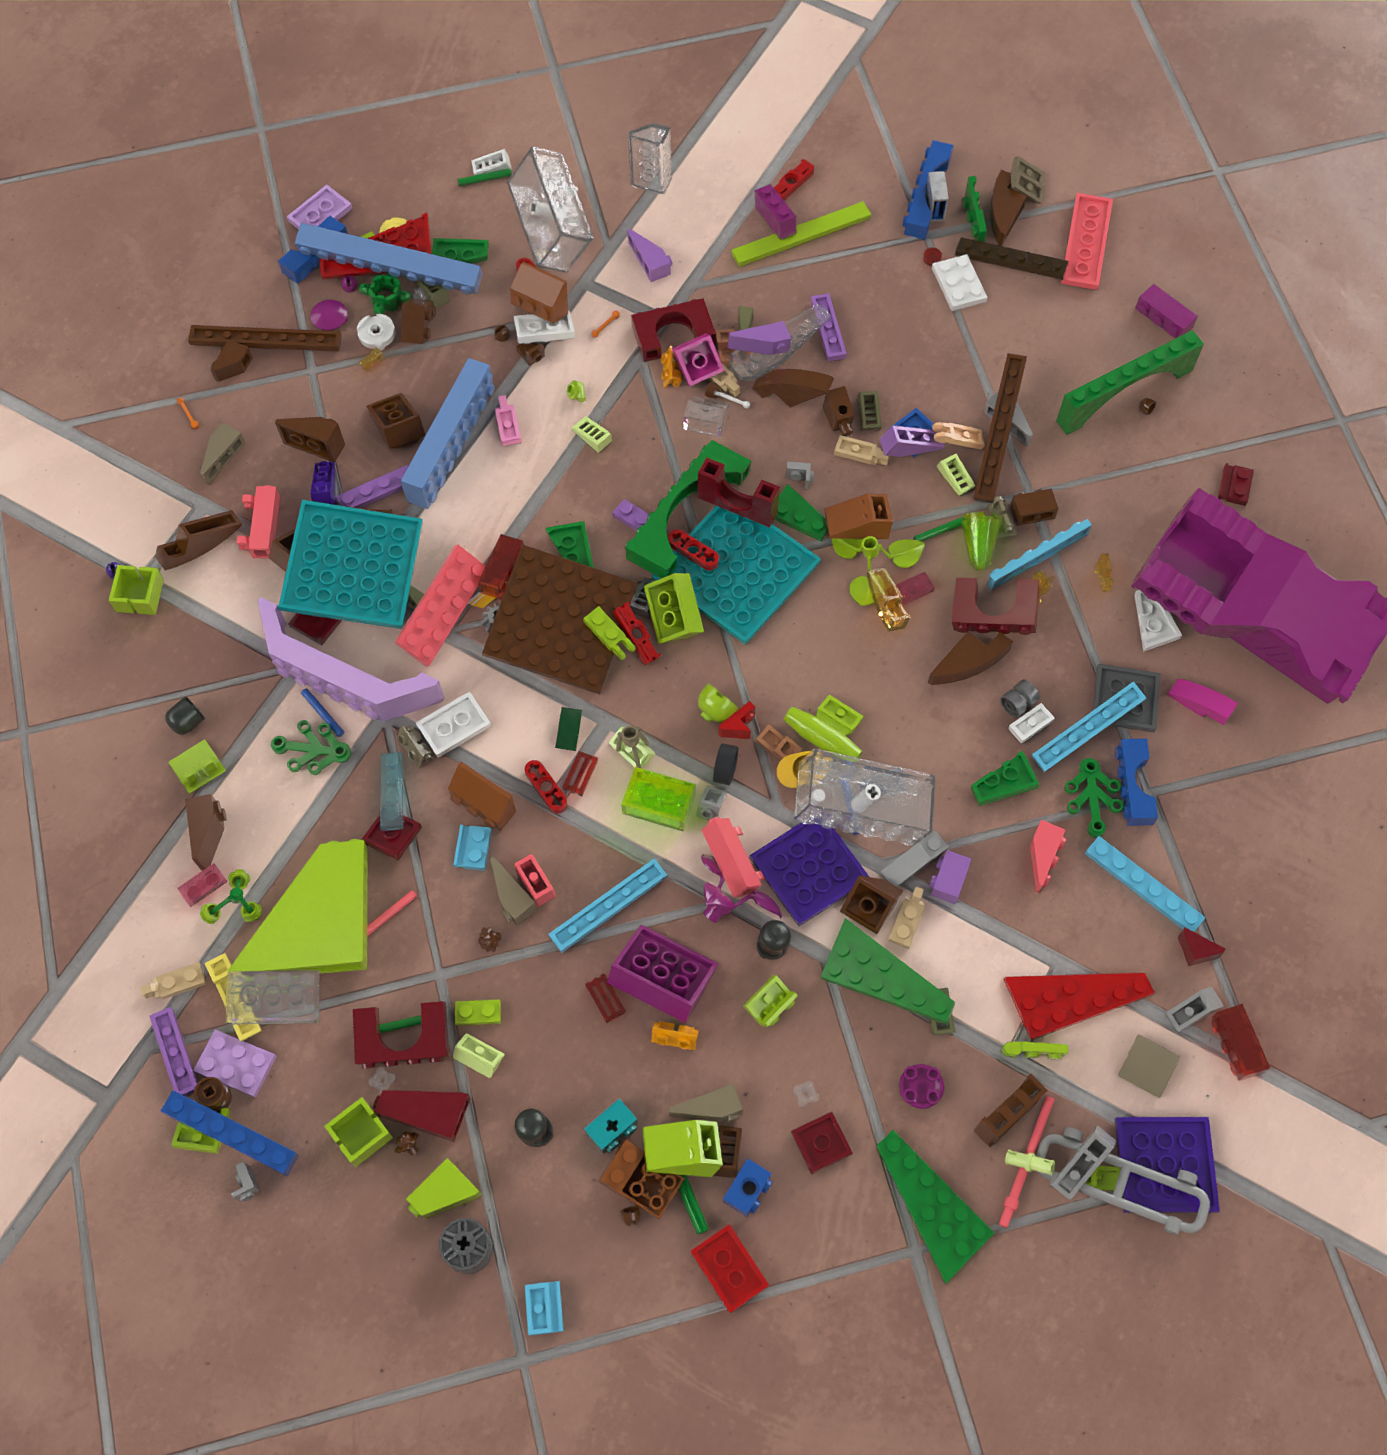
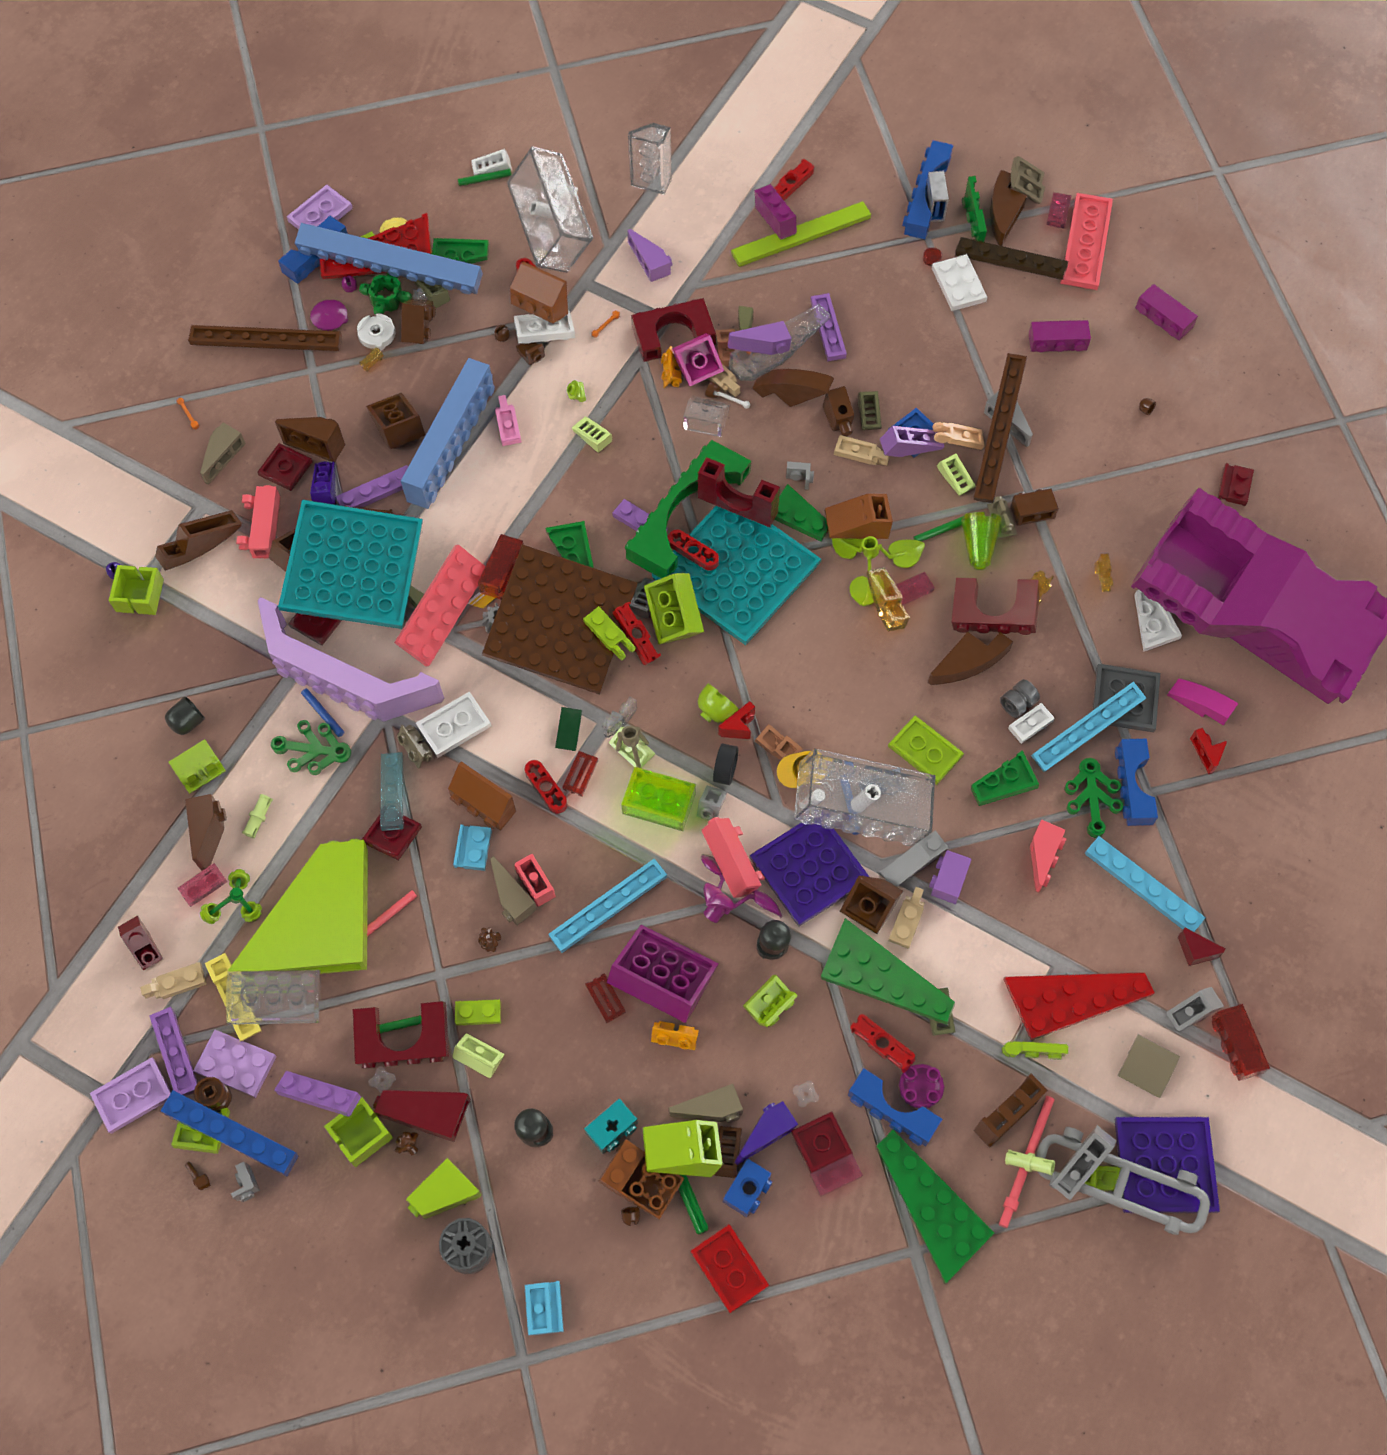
(131, 1095): none -> lavender plate
(140, 942): none -> slope
(200, 1182): none -> reddish brown hand
(231, 361): reddish brown slope -> none
(257, 816): none -> yellowish green pin
(285, 467): none -> dark red tile
(318, 1093): none -> medium lavender plate
(617, 720): none -> clear slope
(771, 1127): none -> dark purple slope
(829, 727): lime plate -> none
(836, 1175): none -> clear pink plate
(895, 1051): none -> red piece
(917, 1124): none -> blue arch
(925, 749): none -> lime tile
(1044, 551): medium azure plate -> none
(1058, 210): none -> clear pink plate
(1059, 336): none -> magenta brick
(1175, 357): green arch -> none
(1208, 754): none -> red slope

